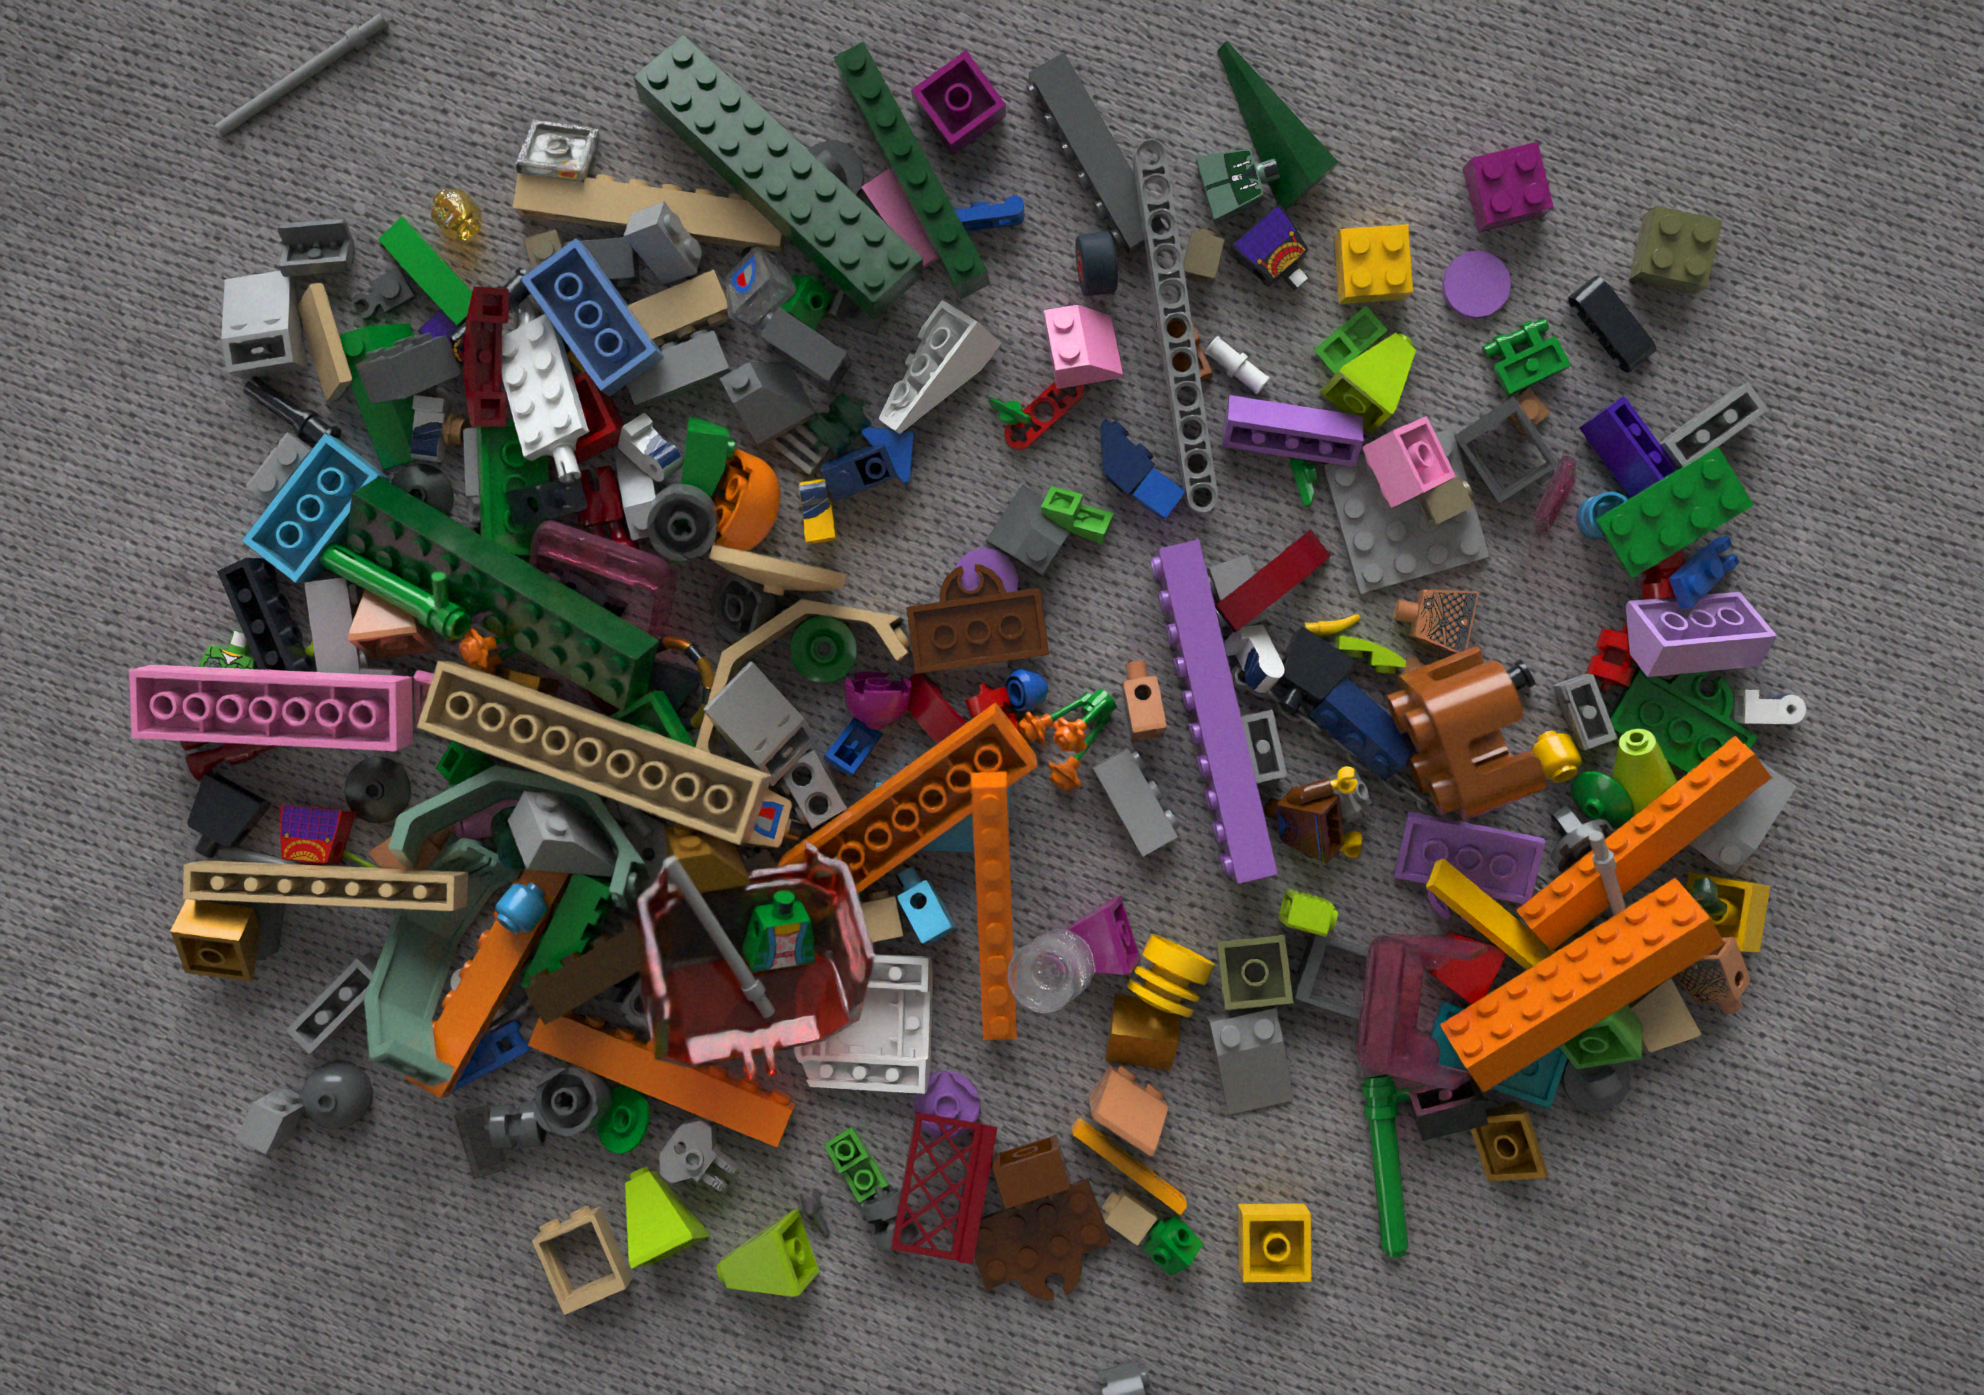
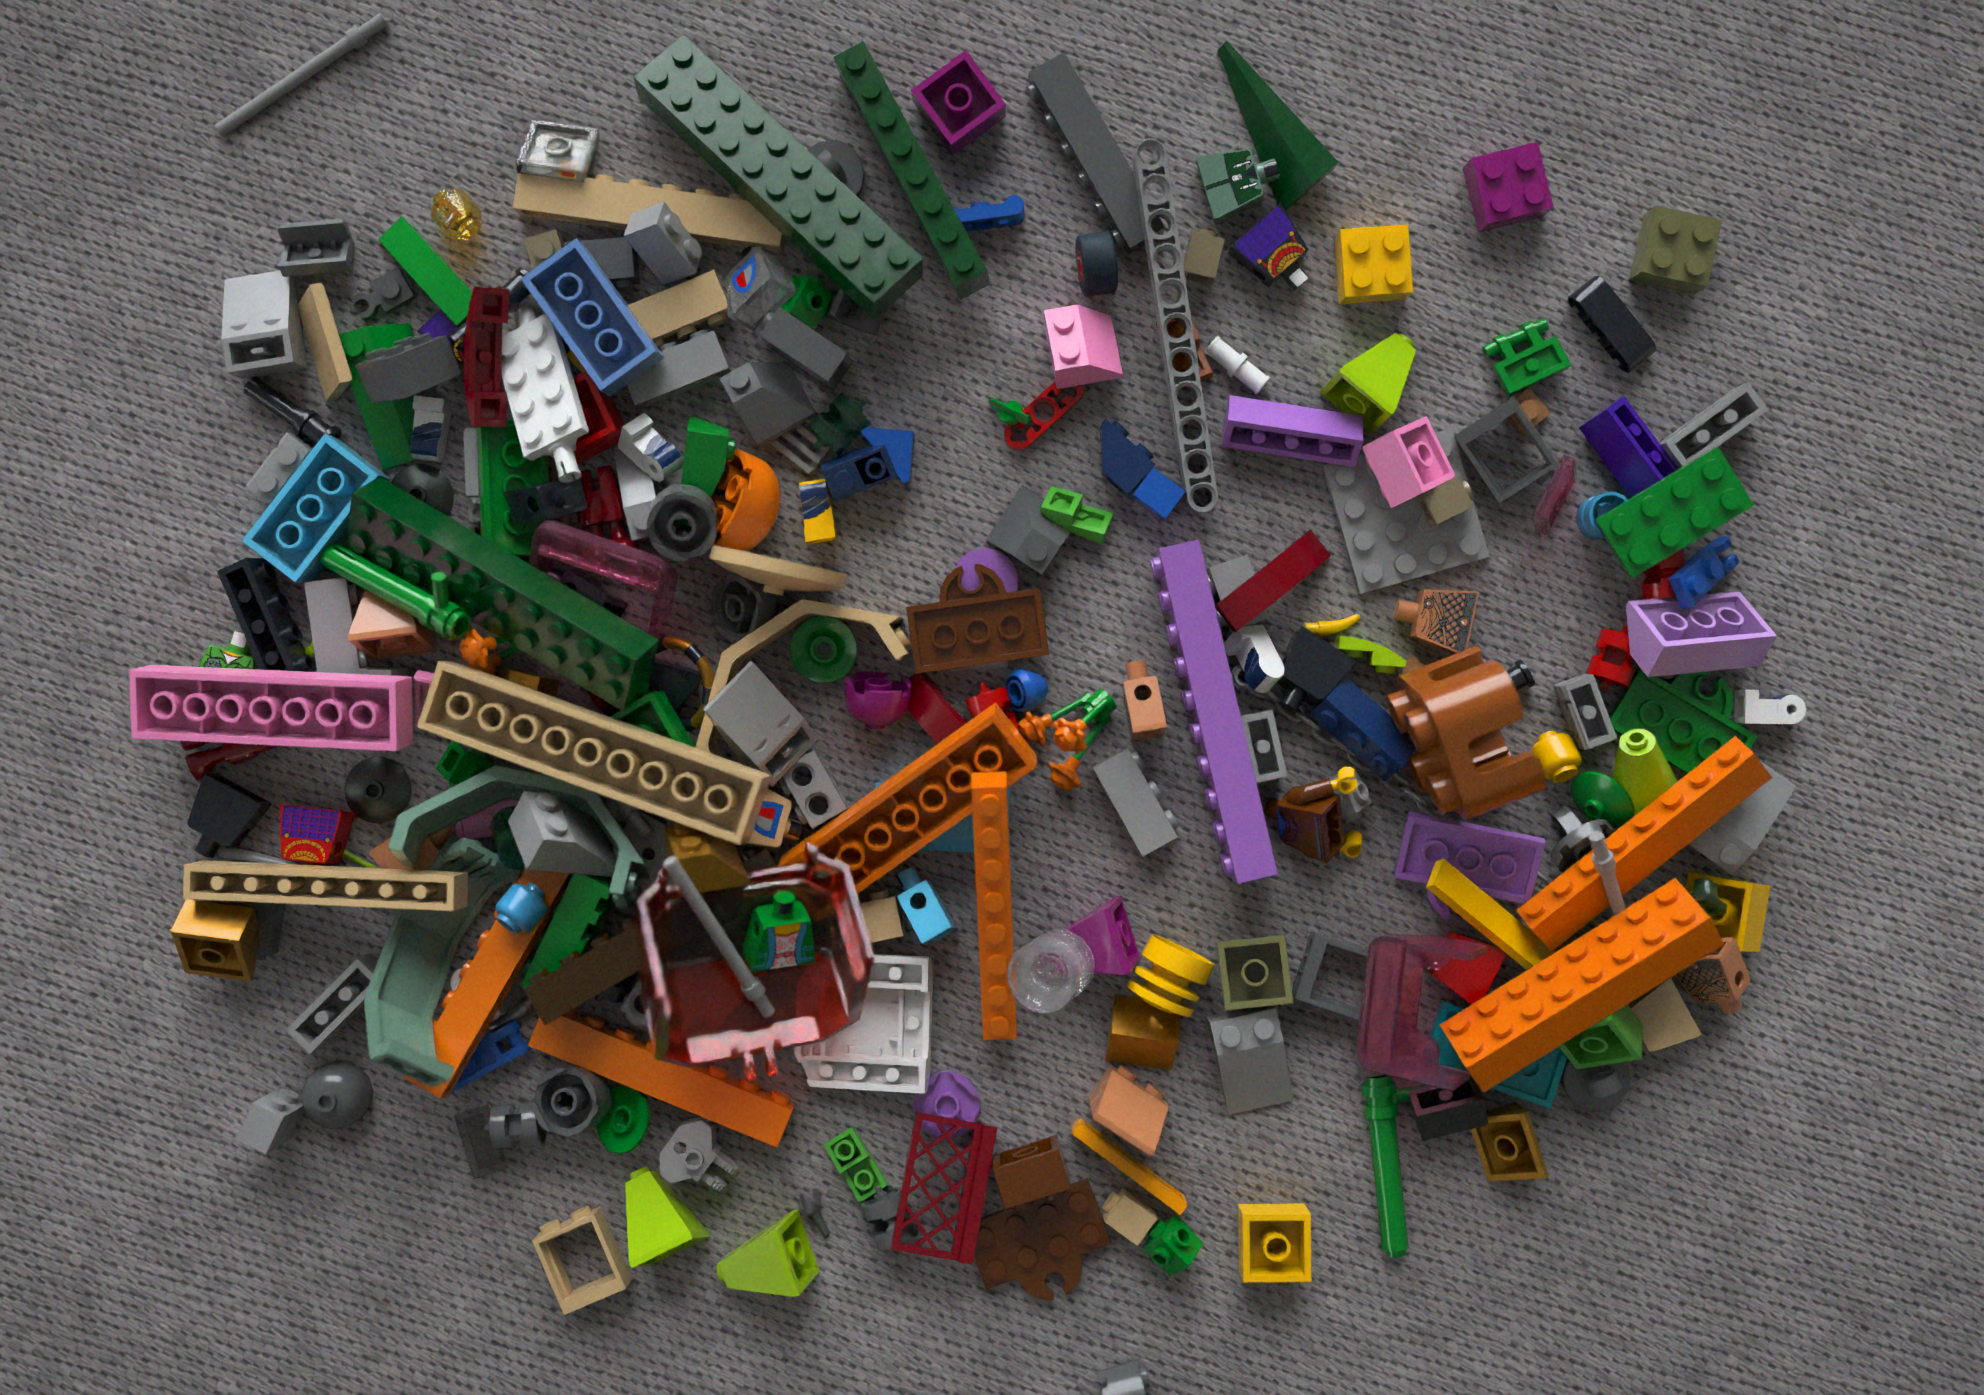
(453, 430): medium nougat plate -> none
(852, 747): blue slope -> none
(897, 214): bright pink tile -> none
(947, 357): white wedge -> none
(1304, 476): green piece -> none
(1307, 912): lime brick -> none
(1350, 339): bright green slope -> none
(1476, 284): medium lavender tile -> none

